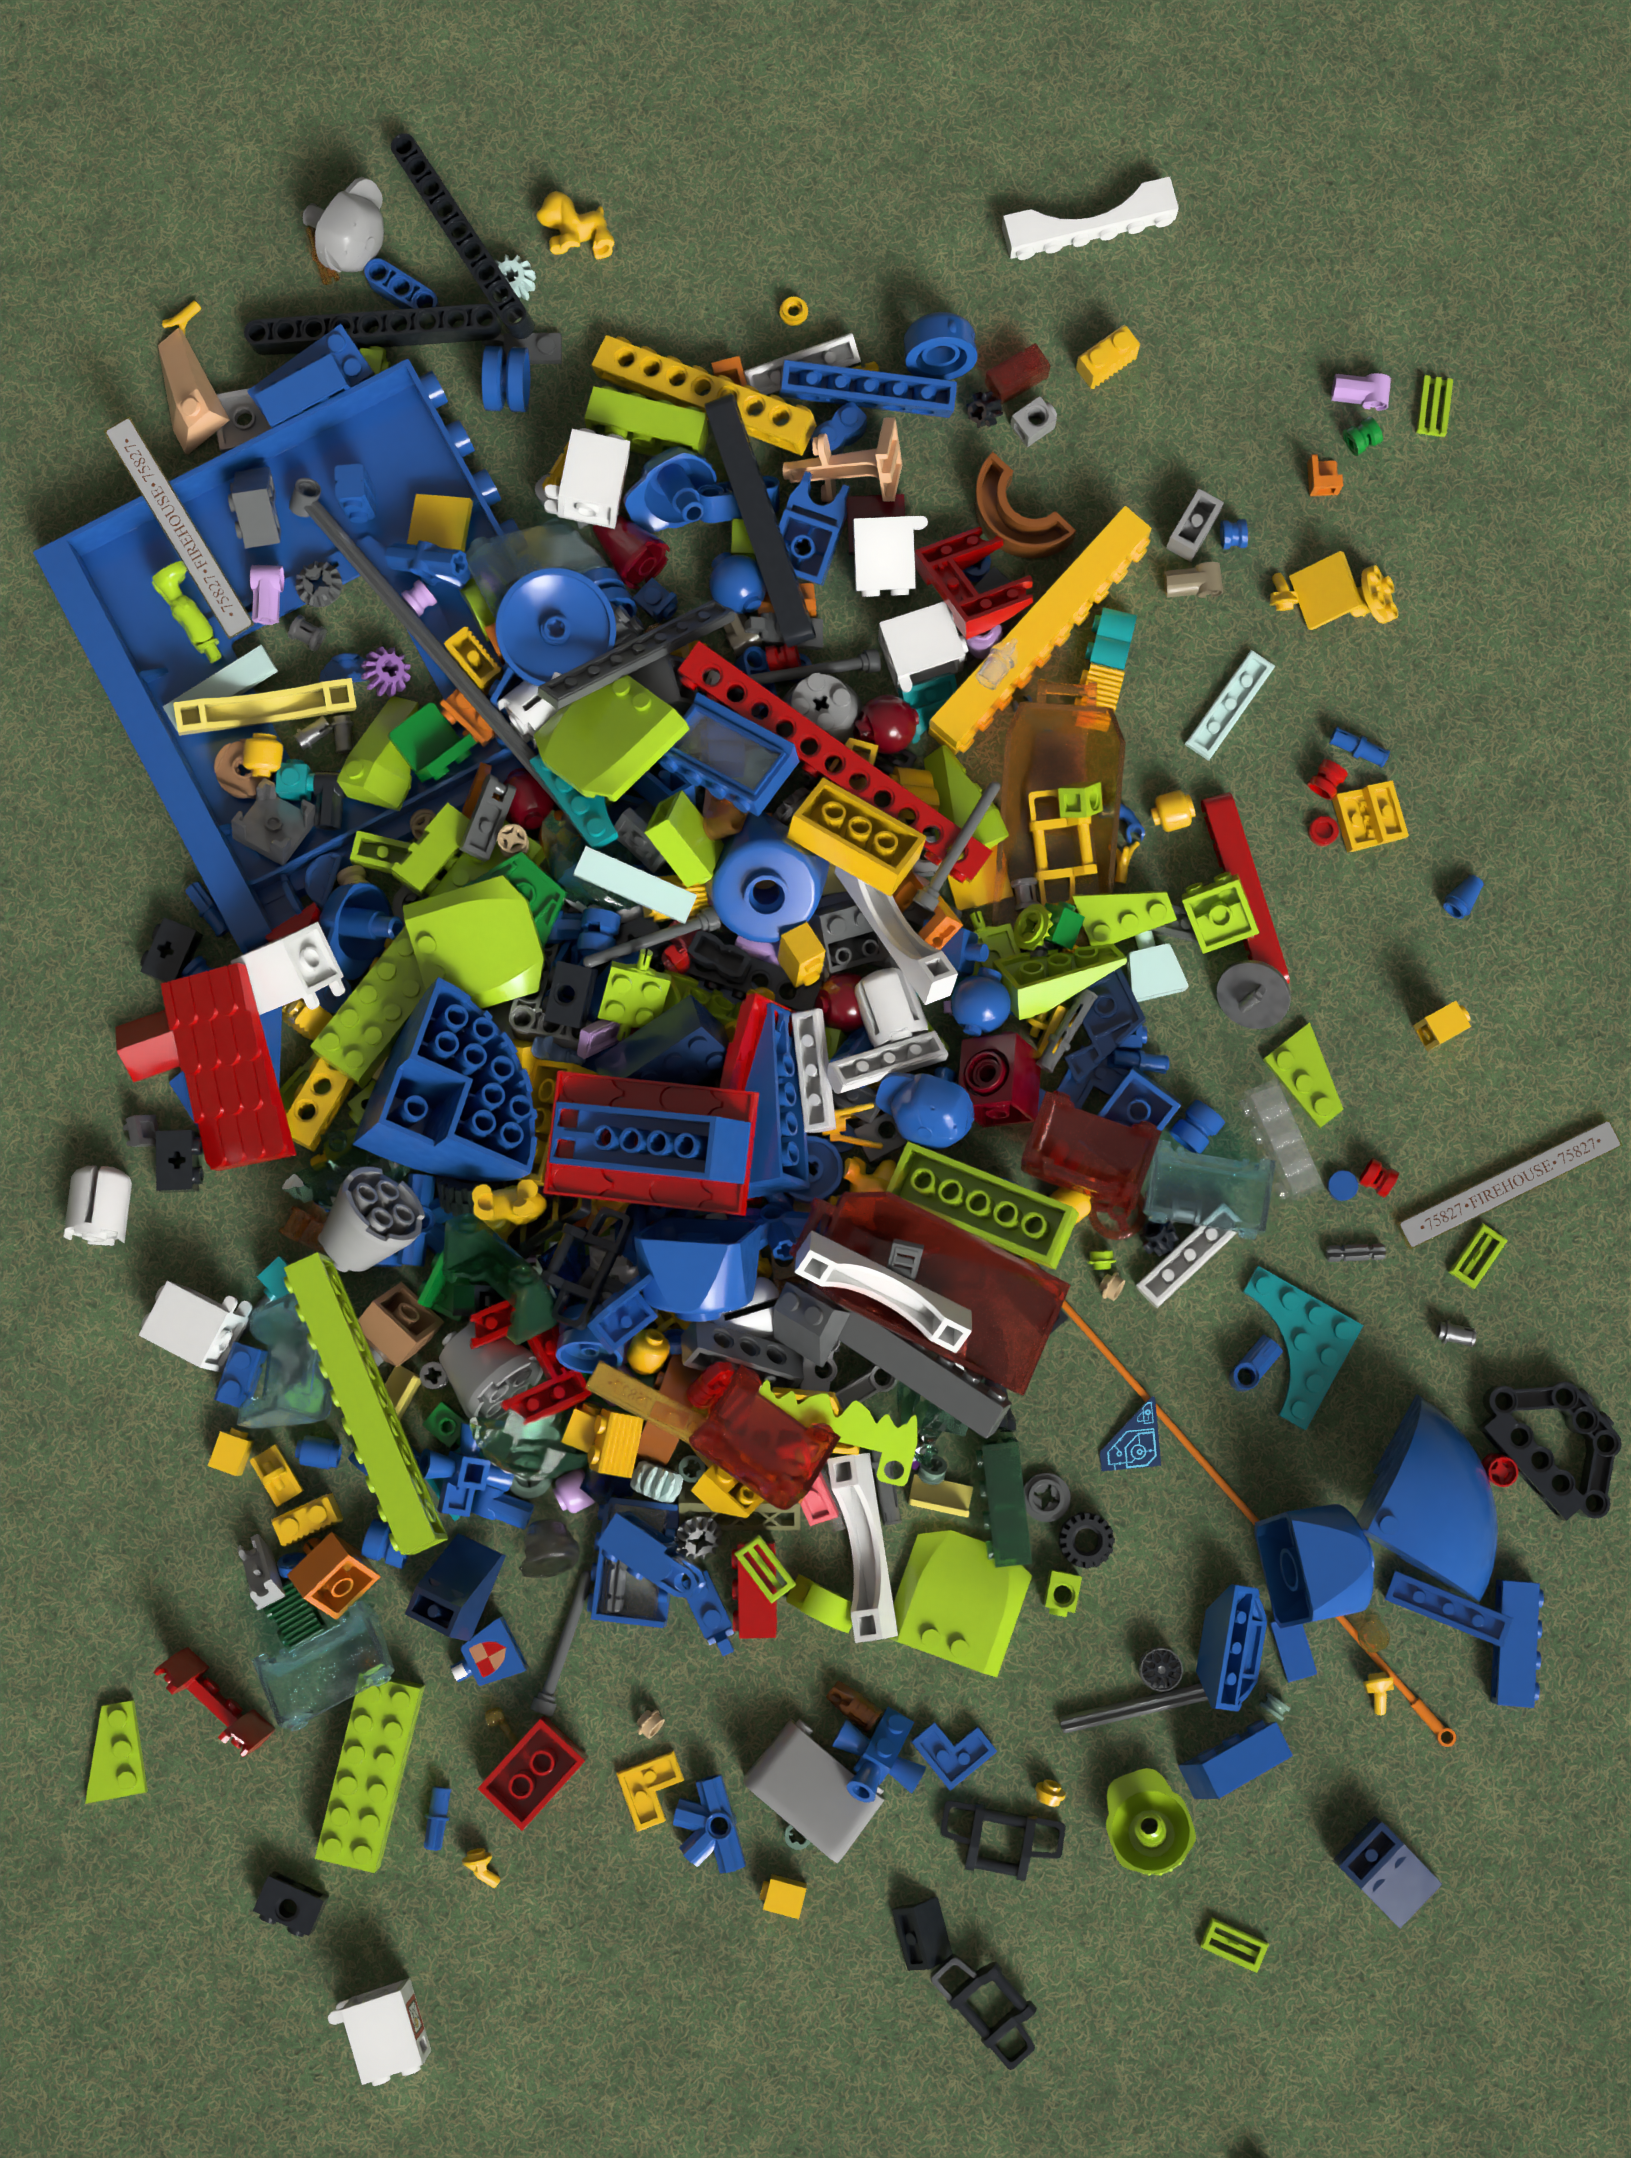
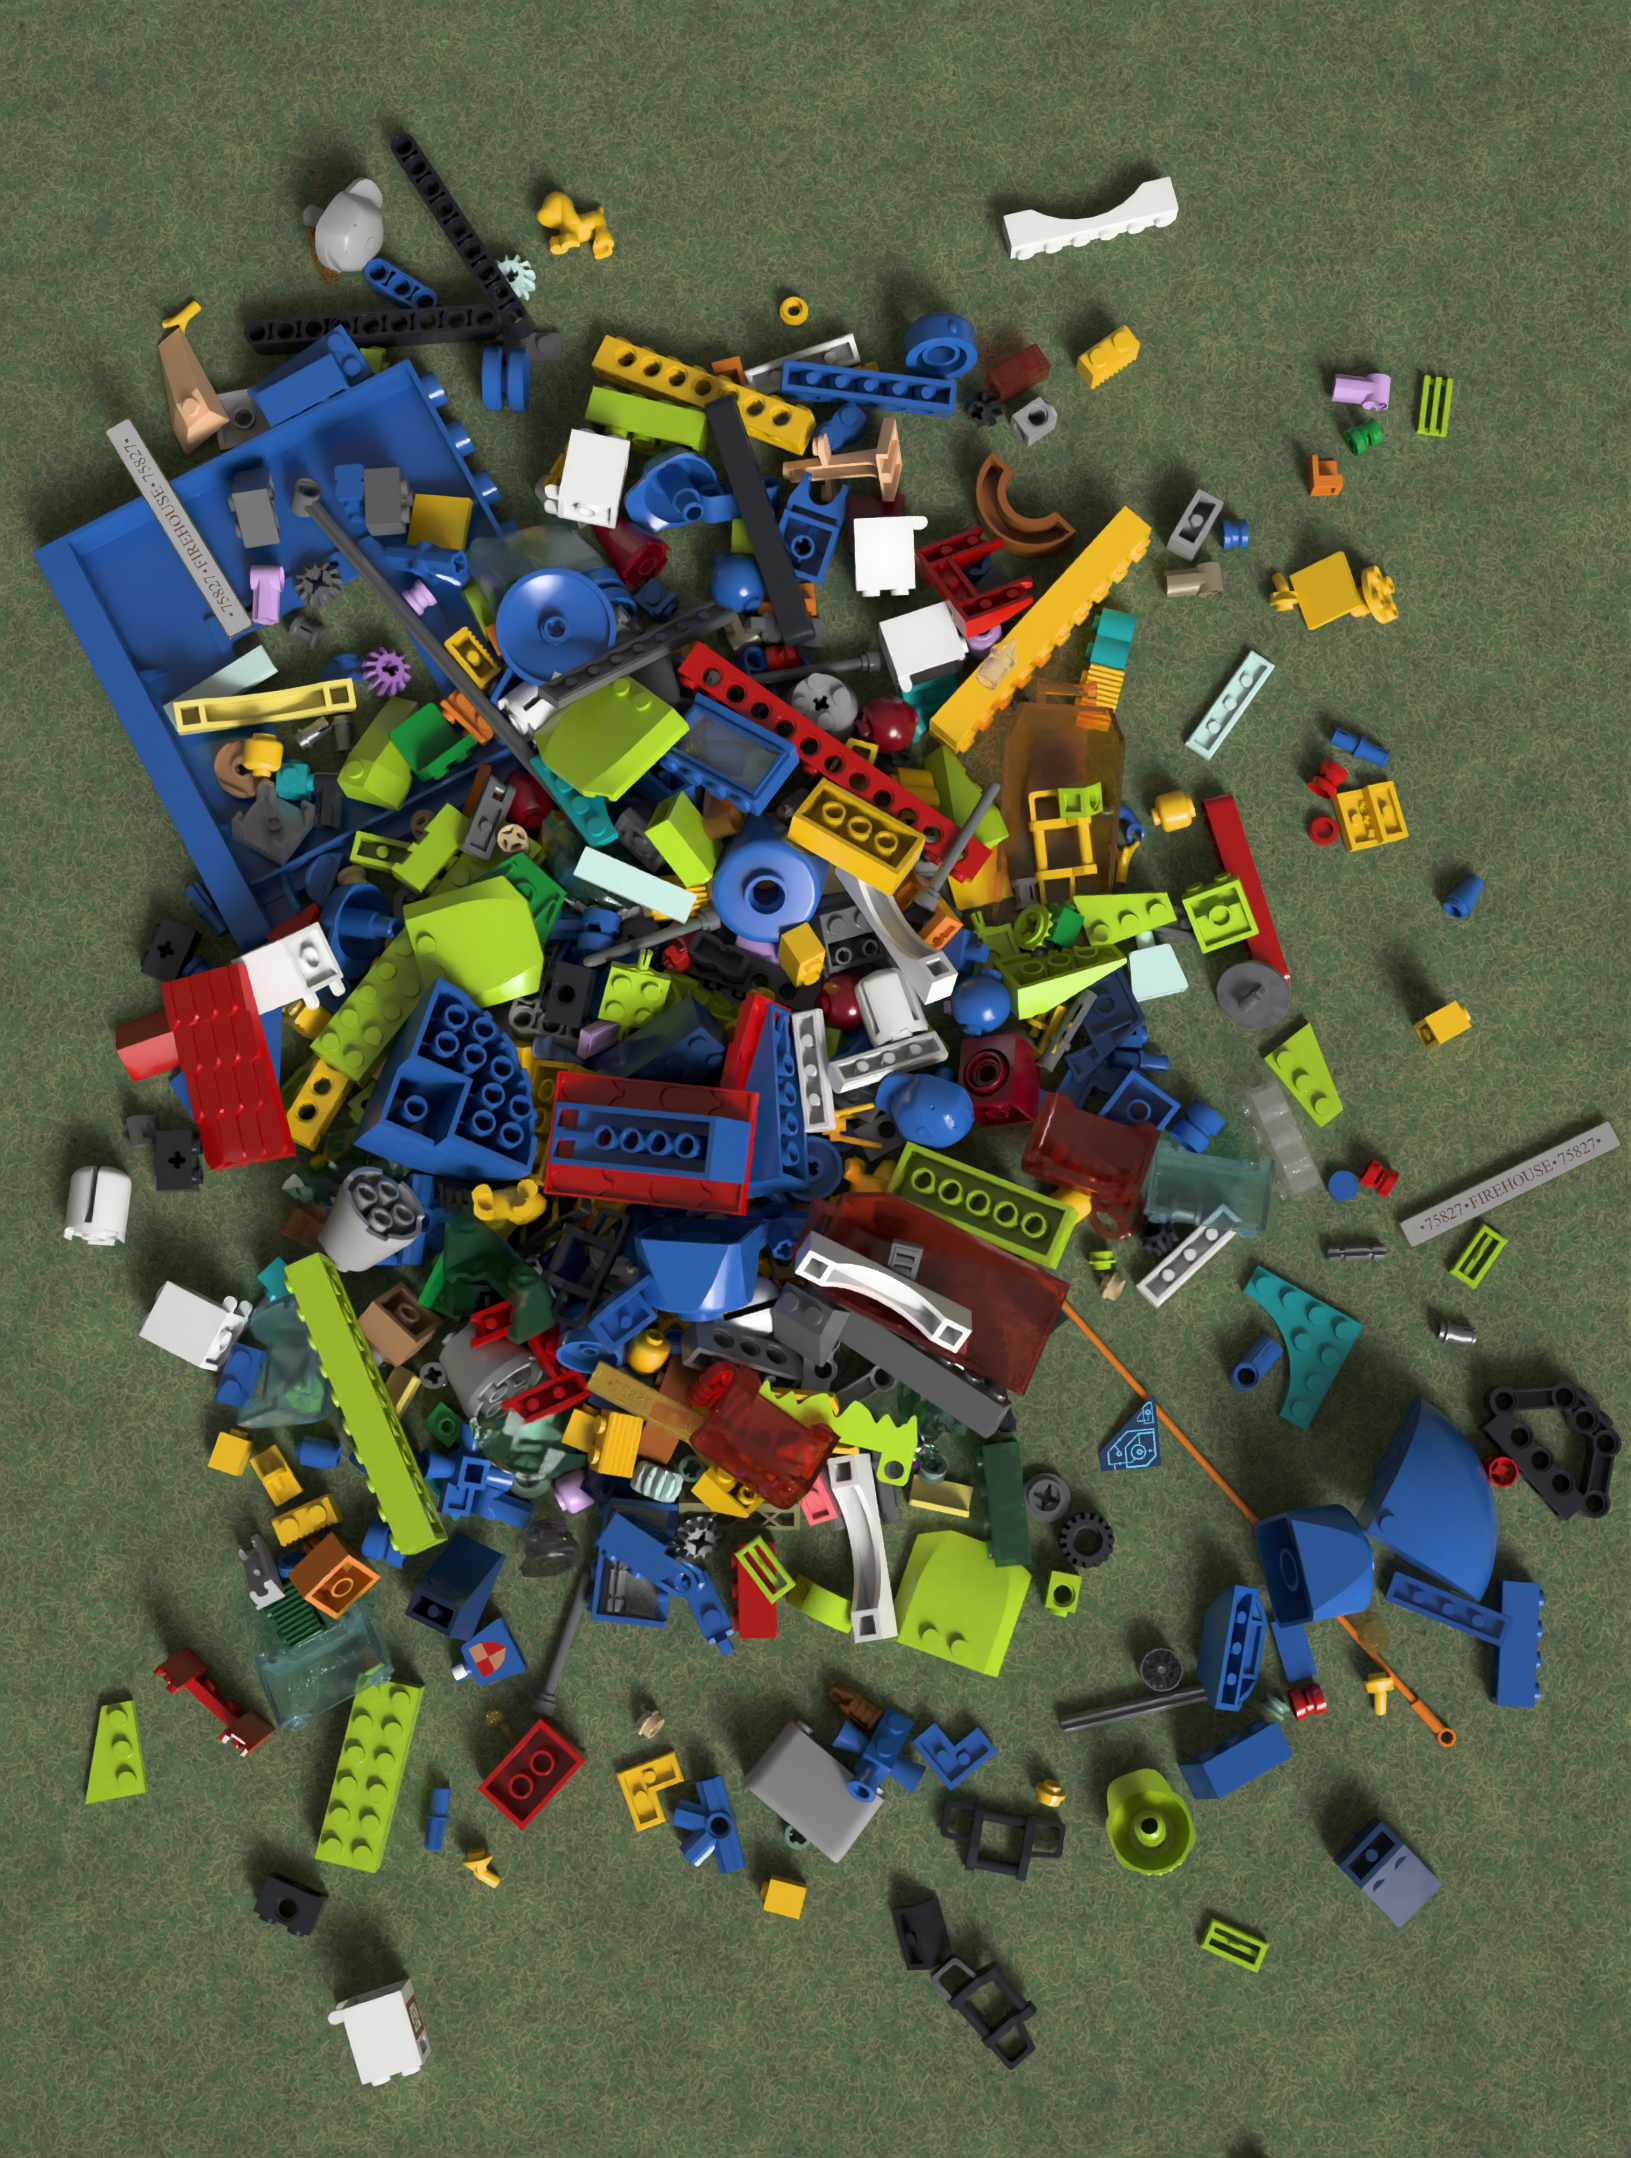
(185, 610): lime piece -> none
(387, 501): none -> dark grey brick
(601, 1402): none -> blue tile
(1307, 1701): none -> red wheel

